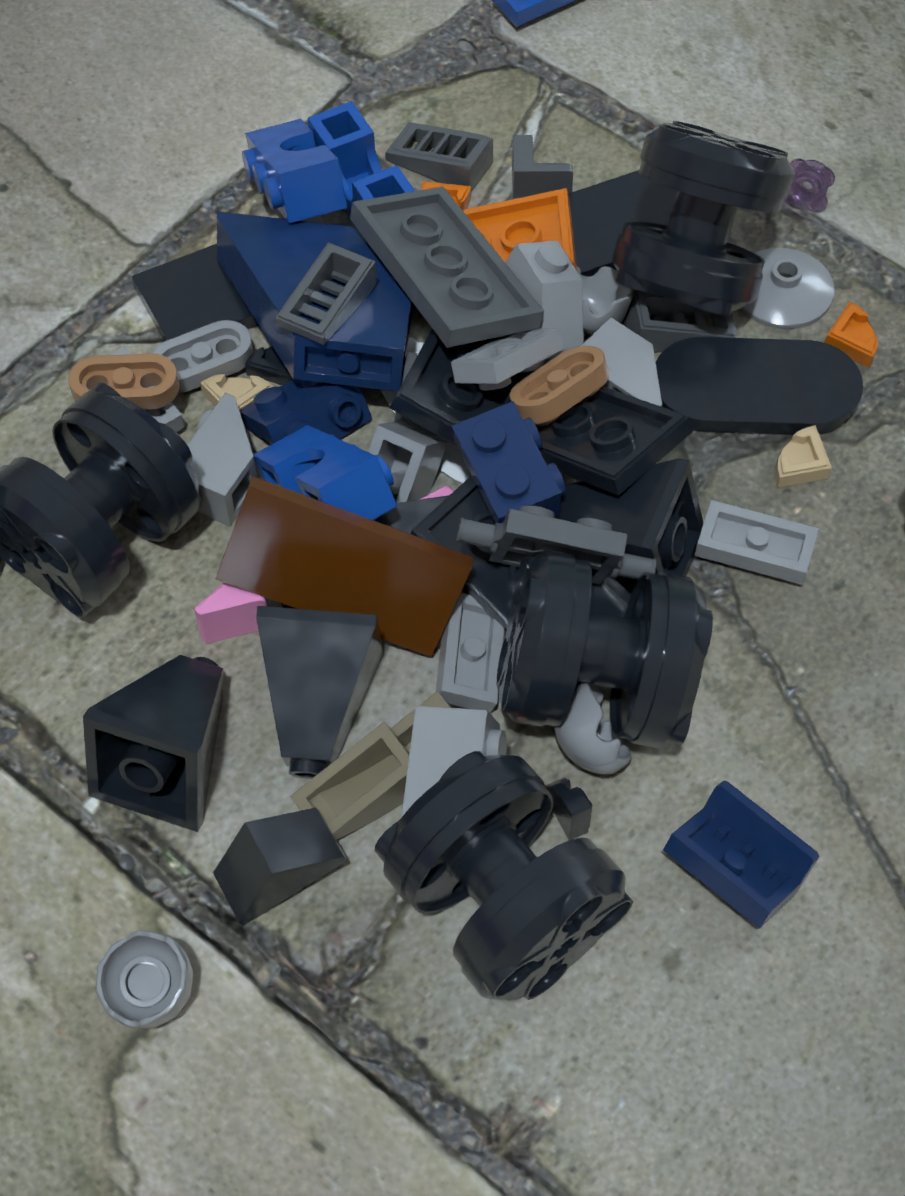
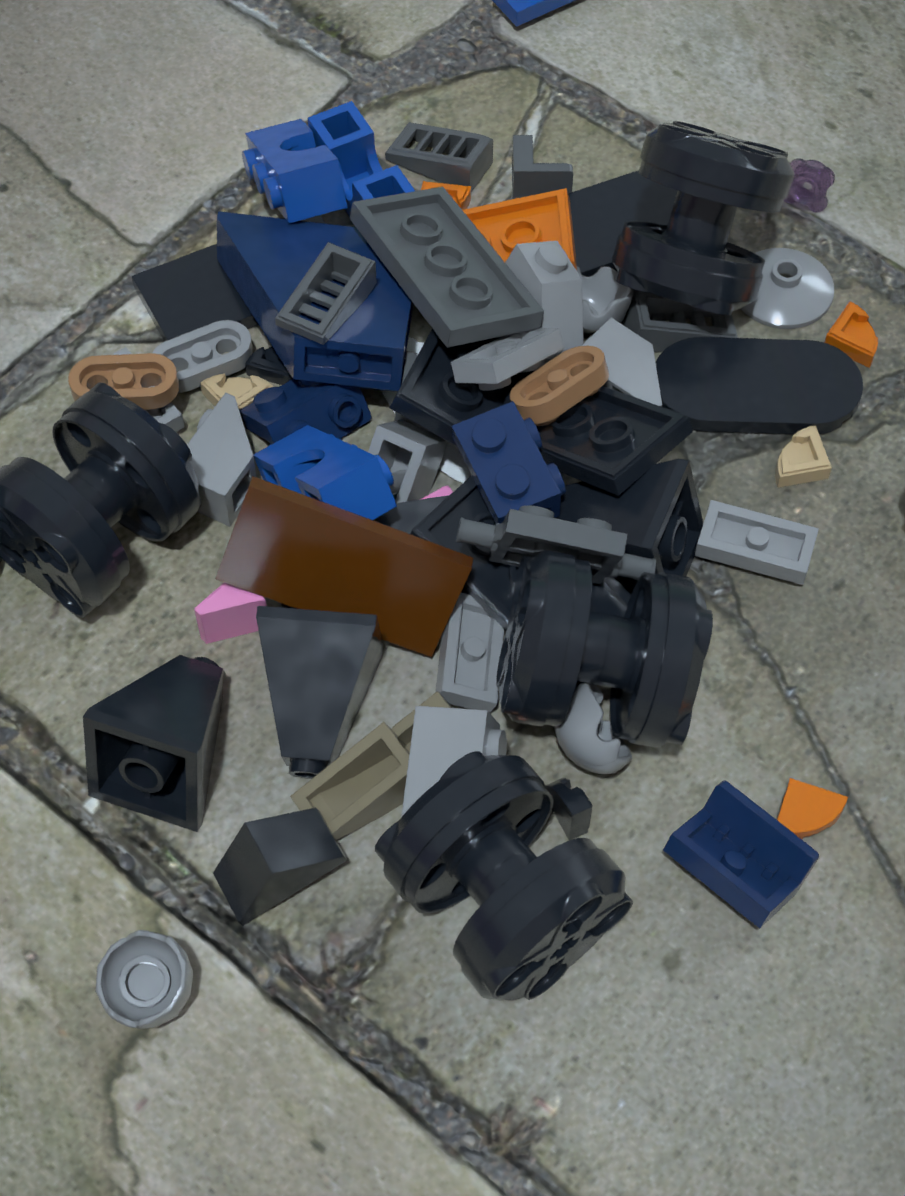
(809, 808): none -> orange tile

